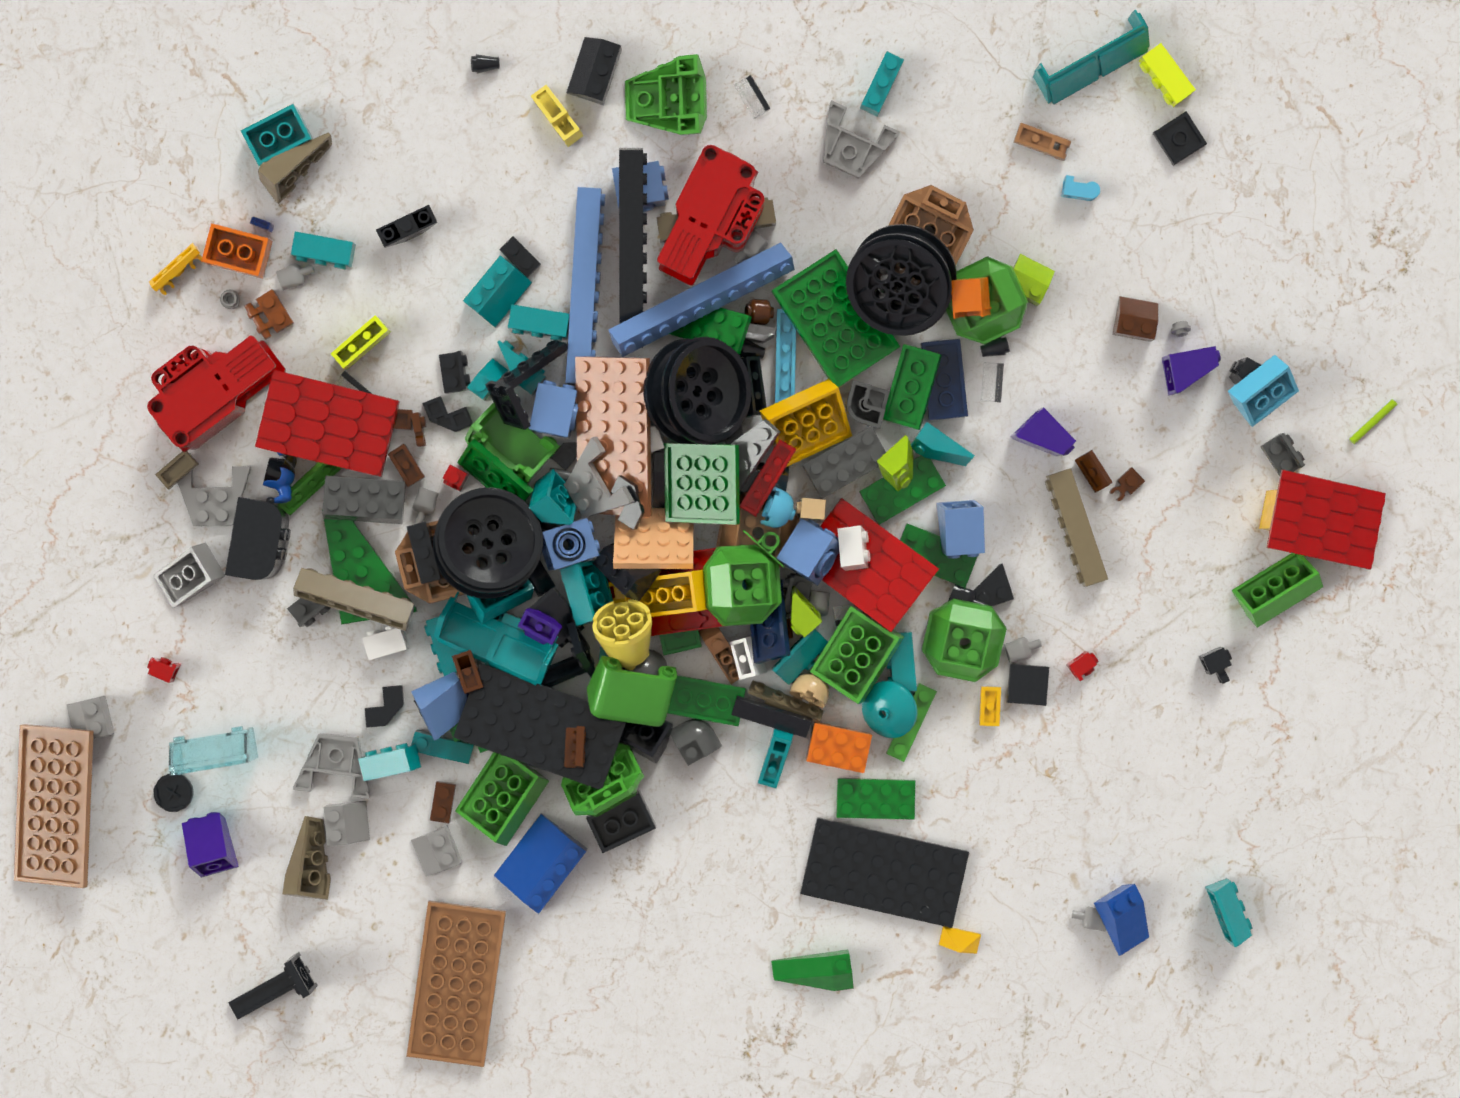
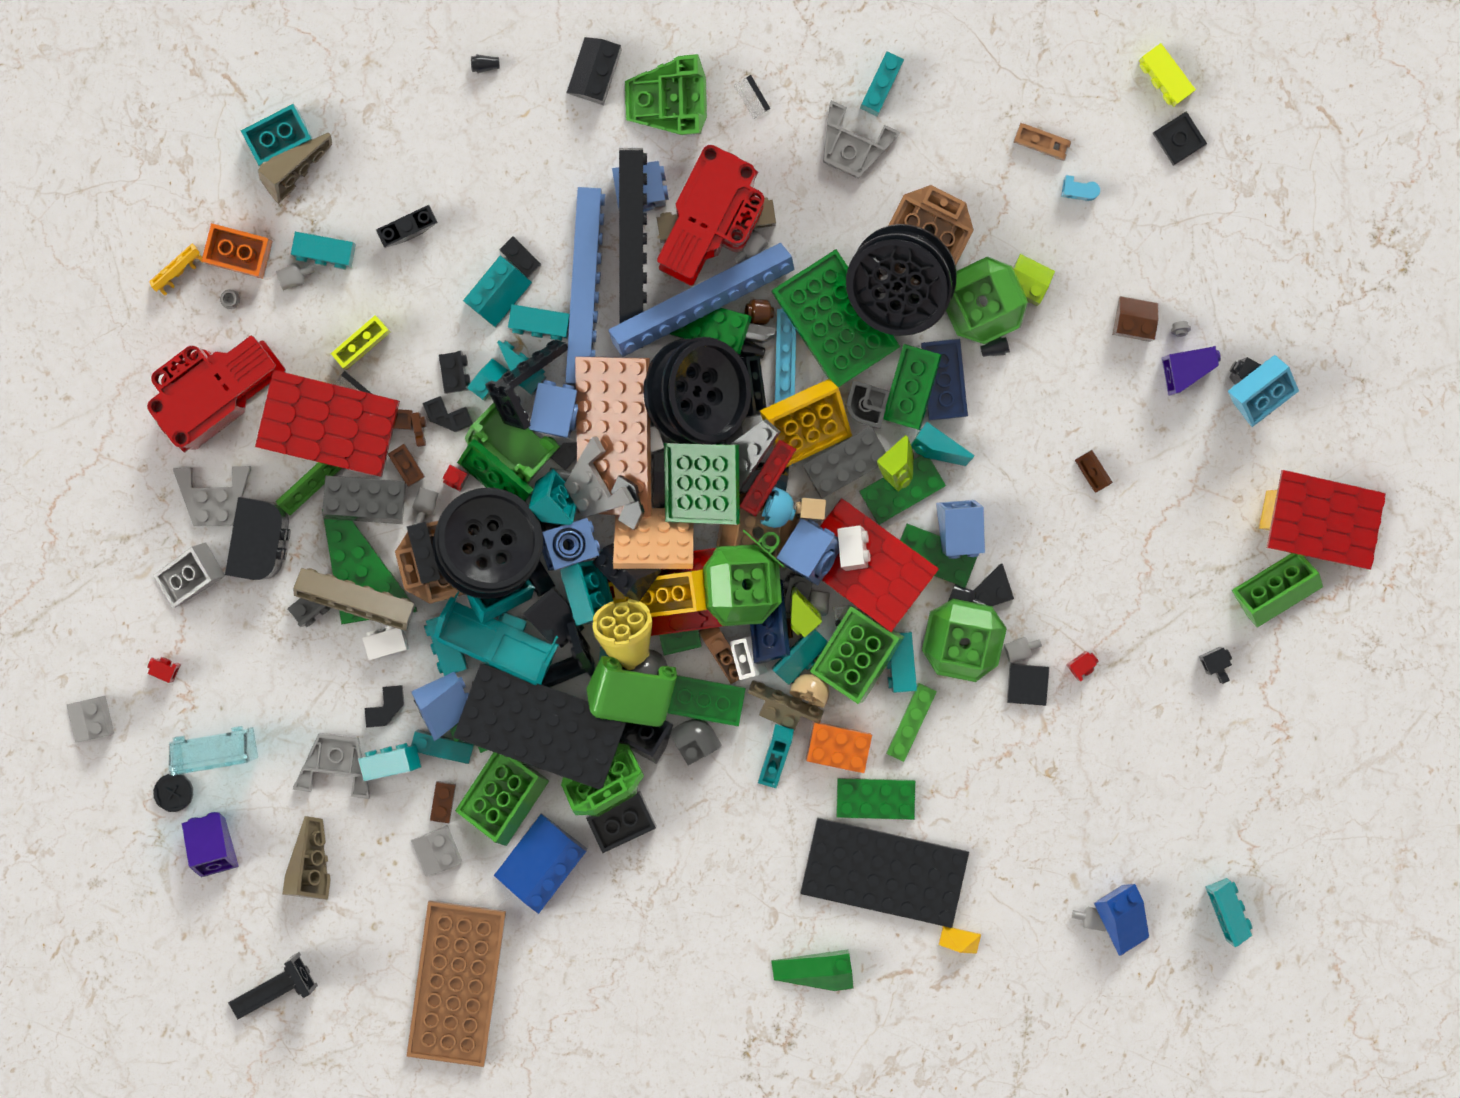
(53, 805): medium nougat plate -> none
(176, 469): dark tan tile -> none
(259, 223): clear blue tile -> none
(274, 311): dark orange plate -> none
(279, 476): piece -> none
(346, 823): light grey slope -> none
(467, 671): reddish brown slope -> none
(539, 626): dark purple slope -> none
(557, 115): light yellow slope -> none
(575, 747): reddish brown bracket -> none
(771, 716): black tile -> none
(899, 709): teal dish -> none
(970, 297): orange piece -> none
(990, 706): yellow plate -> none
(992, 382): clear tile -> none
(1045, 434): dark purple slope -> none
(1076, 527): dark tan brick -> none
(1097, 63): teal piece -> none
(1128, 482): reddish brown plate -> none
(1283, 454): dark grey bracket -> none
(1373, 421): lime bar -> none

